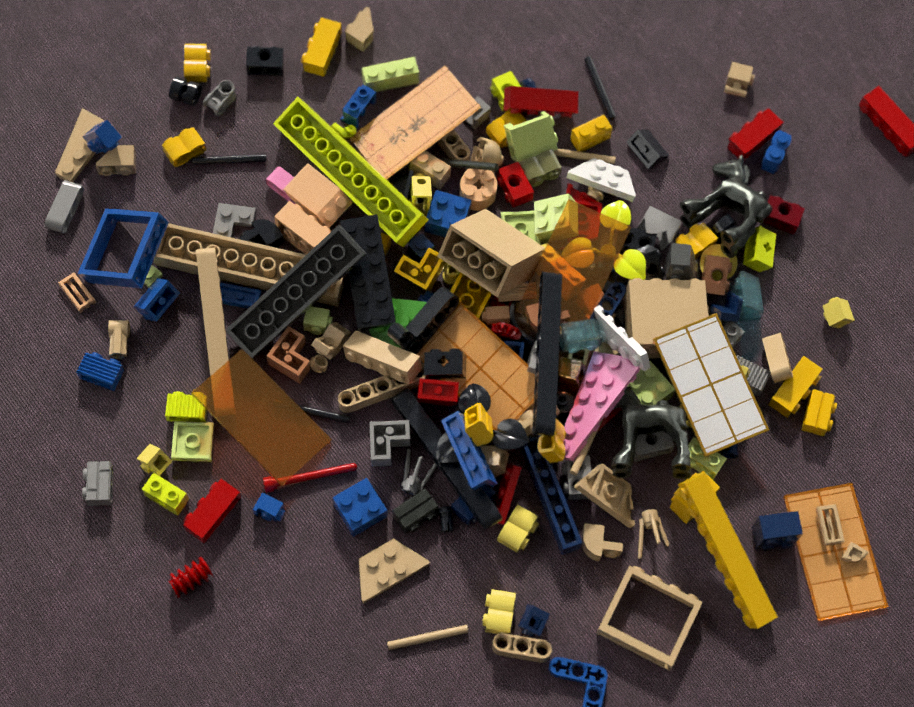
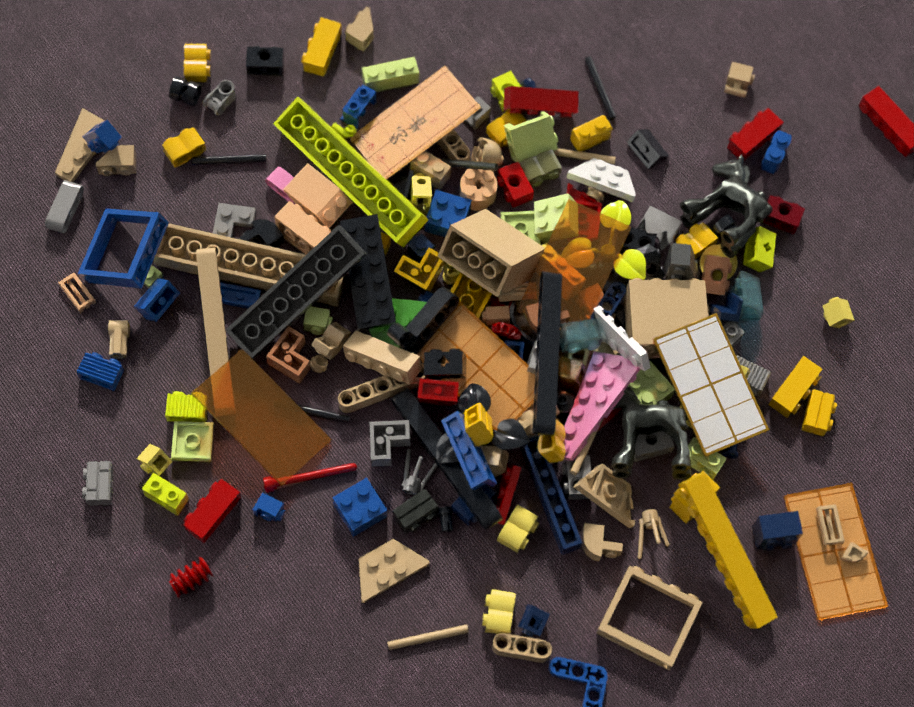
(777, 357): tan beam -> none

